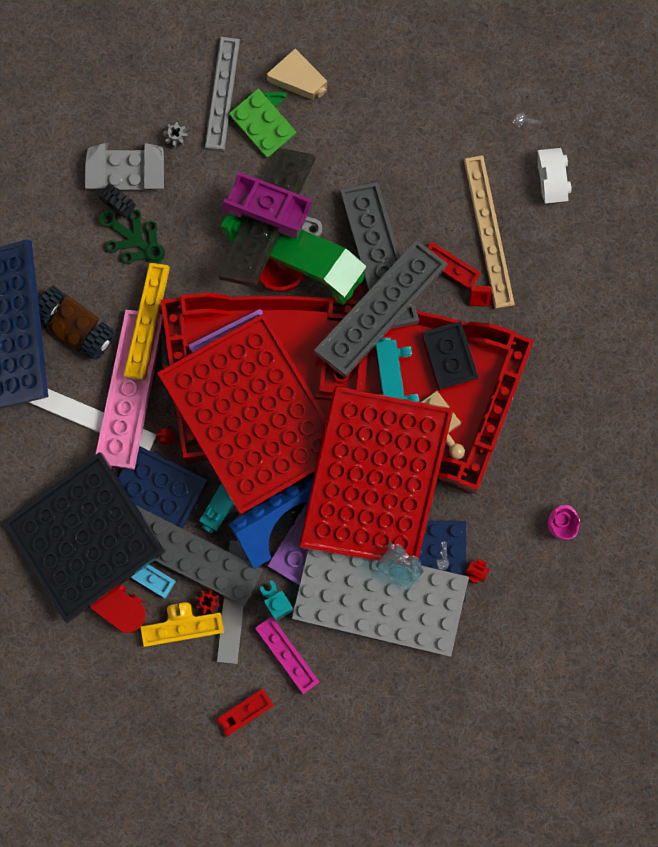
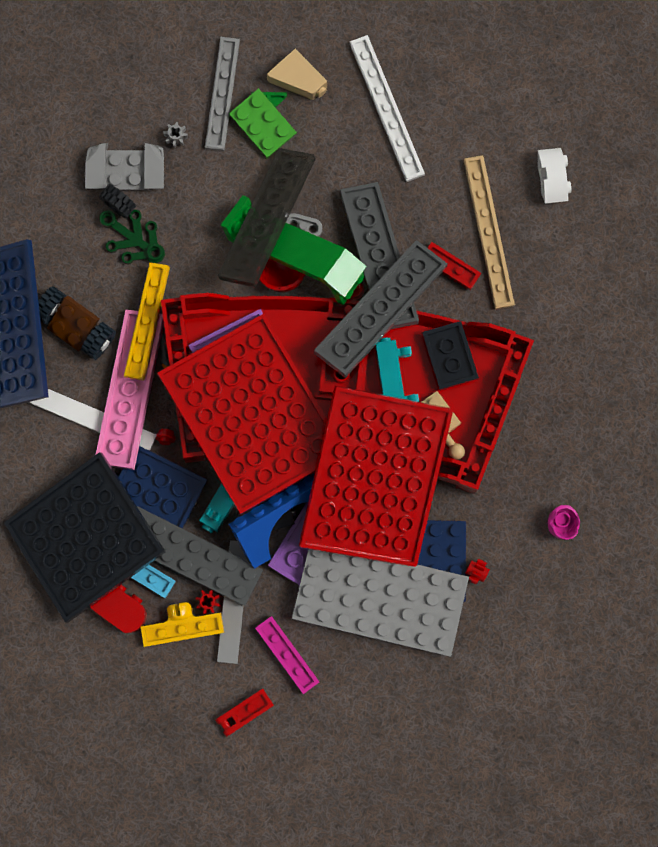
(268, 204): magenta piece -> none
(276, 602): teal brick -> none
(387, 108): none -> white tile
(400, 566): clear light blue bracket -> none
(442, 564): clear hand -> none
(480, 295): red plate -> none
(520, 118): clear hand -> none

